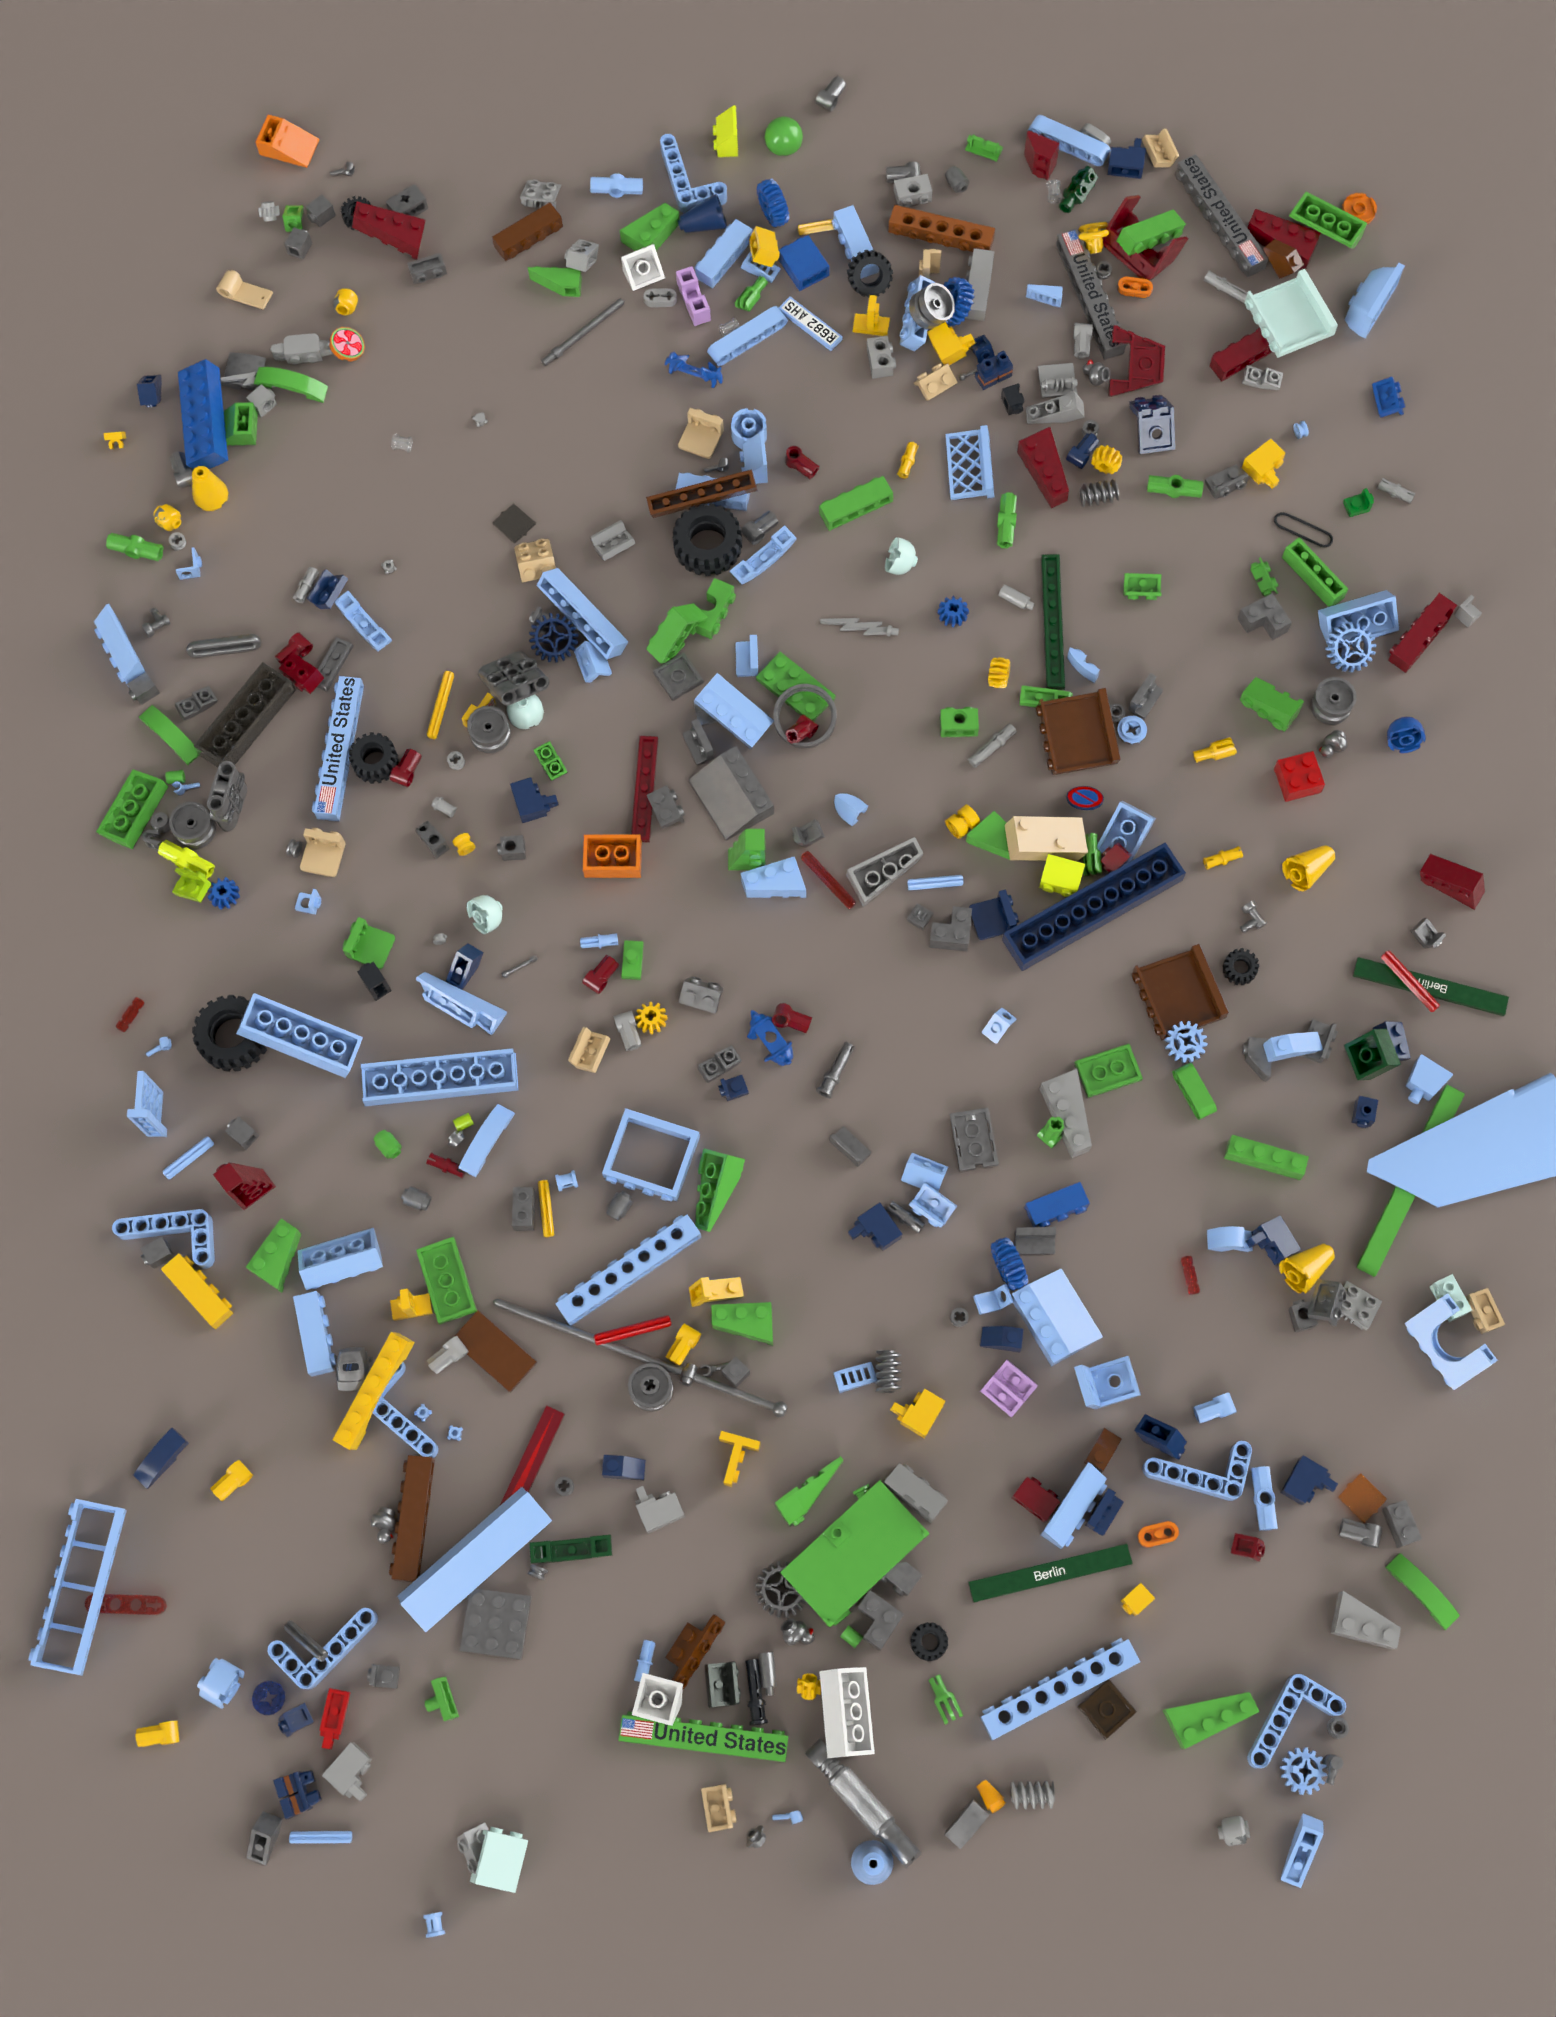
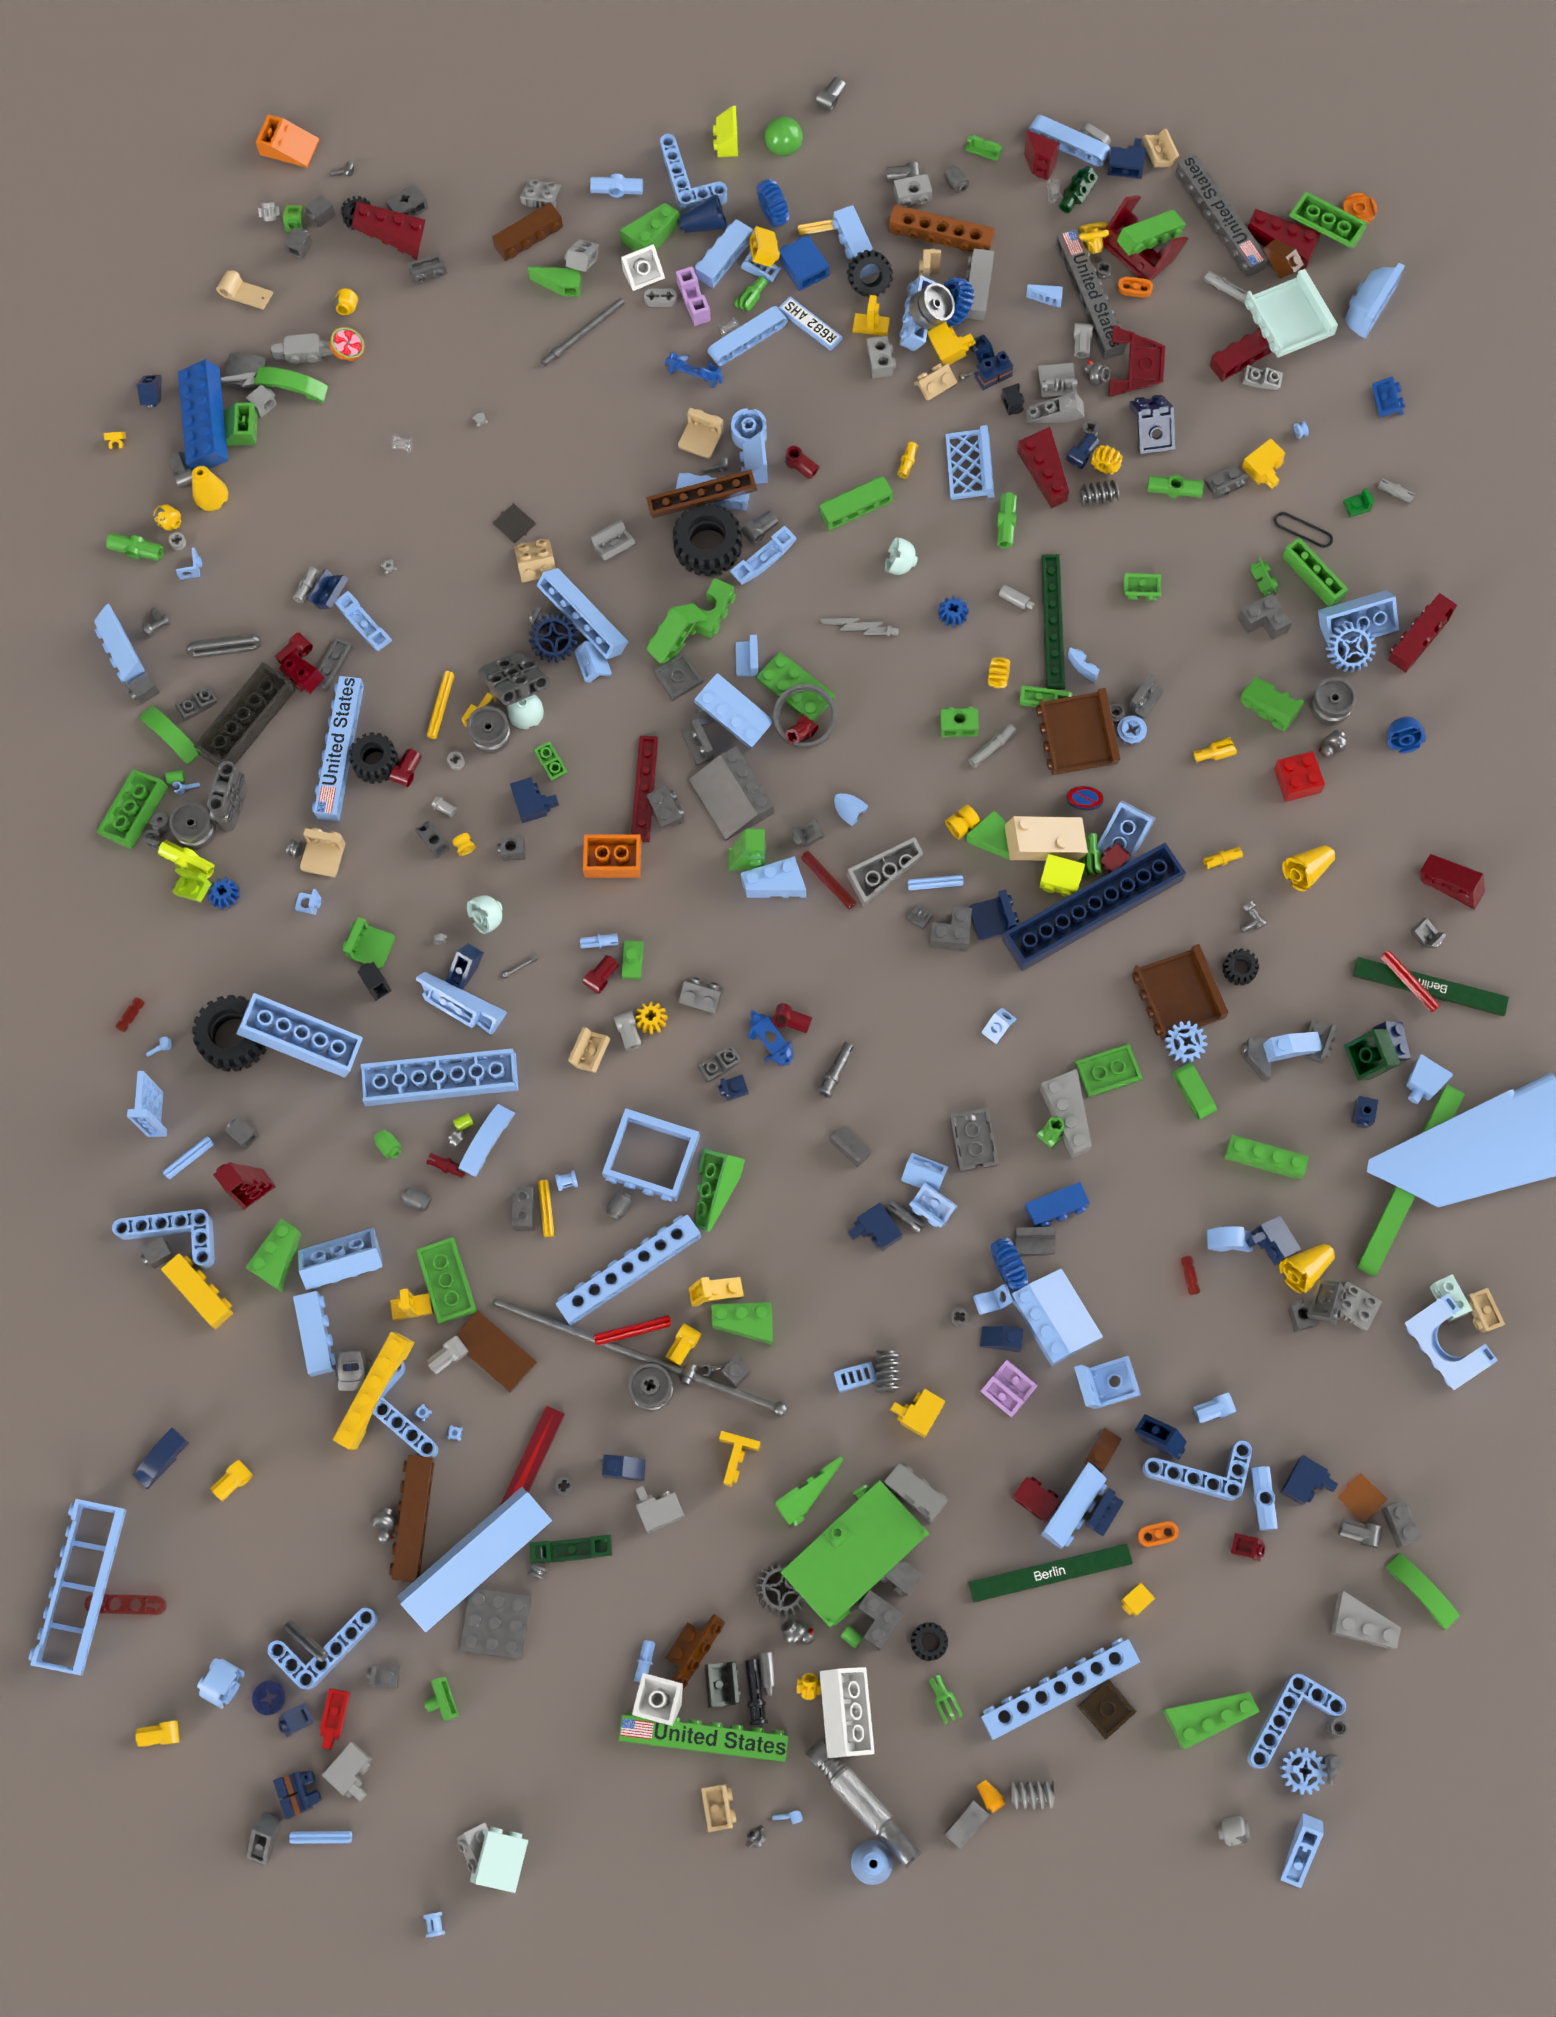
(1467, 612): light grey panel -> none

